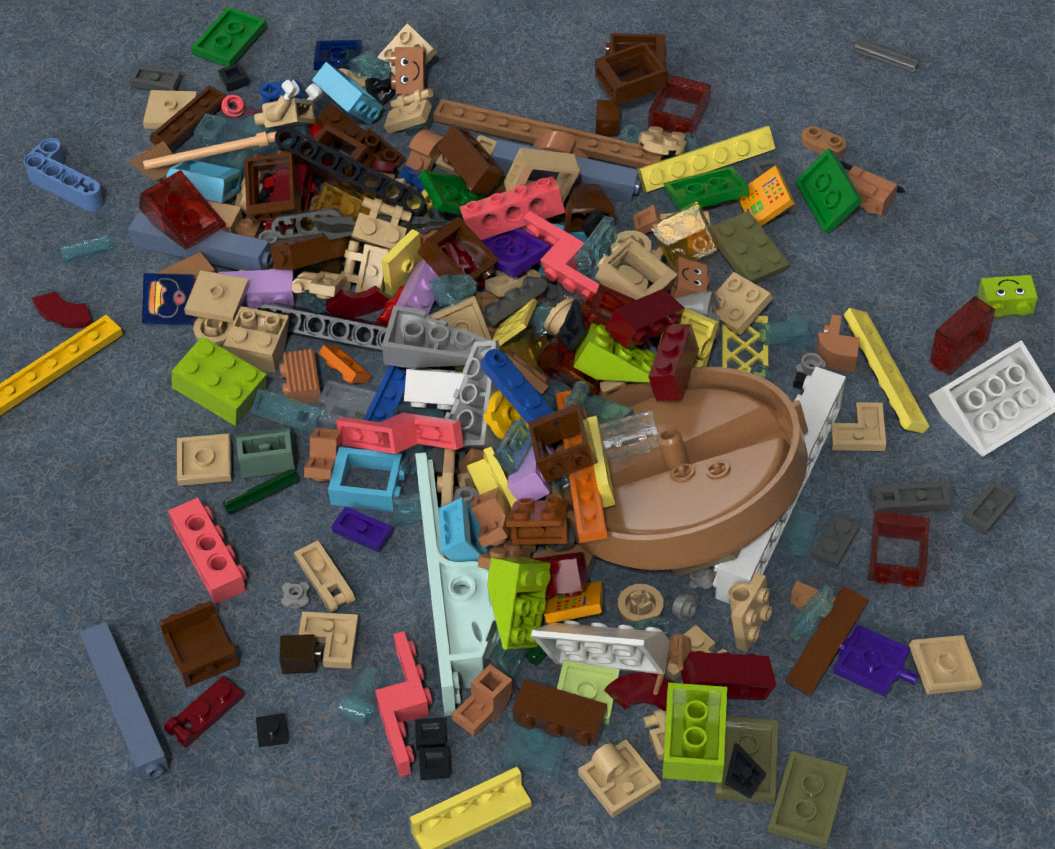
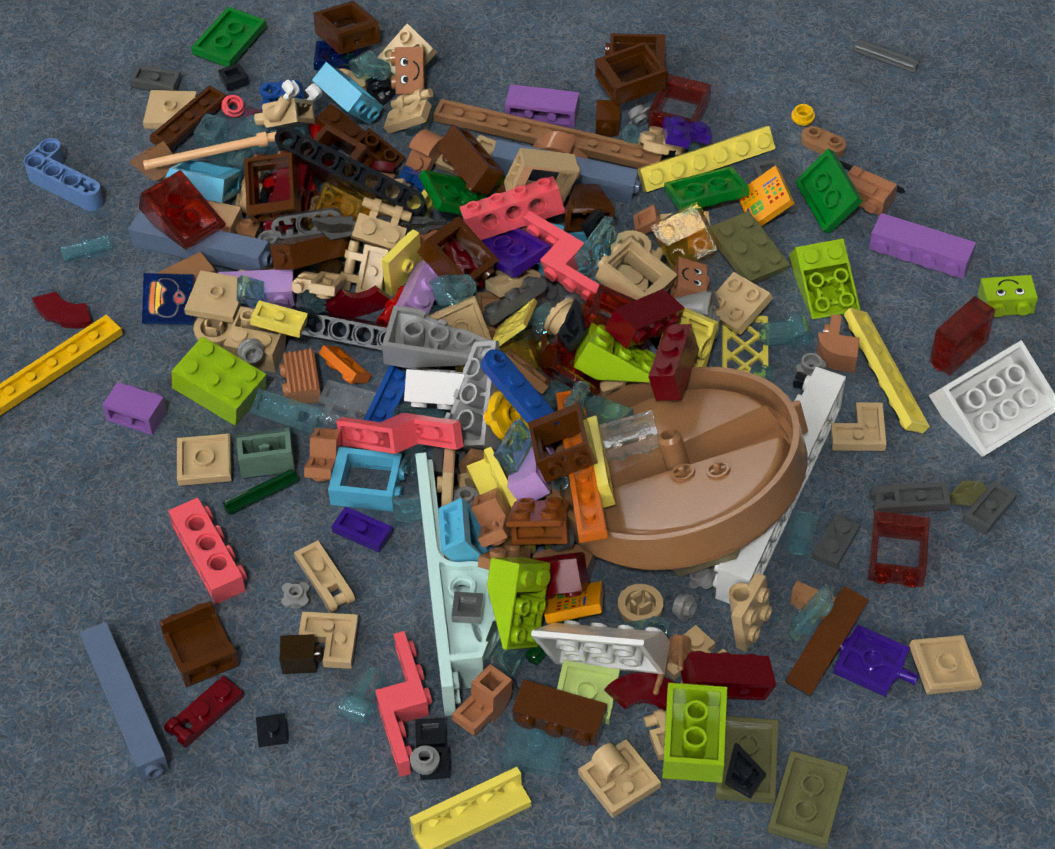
(135, 408): none -> medium lavender brick
(249, 290): none -> clear light blue plate
(251, 350): none -> light grey plate
(279, 319): none -> light yellow plate
(343, 39): none -> reddish brown window
(425, 767): none -> light grey plate
(467, 607): none -> dark grey plate
(543, 105): none -> medium lavender brick
(638, 115): none -> light grey plate
(681, 132): none -> dark purple plate
(803, 115): none -> yellow plate
(824, 278): none -> lime slope
(922, 245): none -> medium lavender brick
(967, 492): none -> olive tile

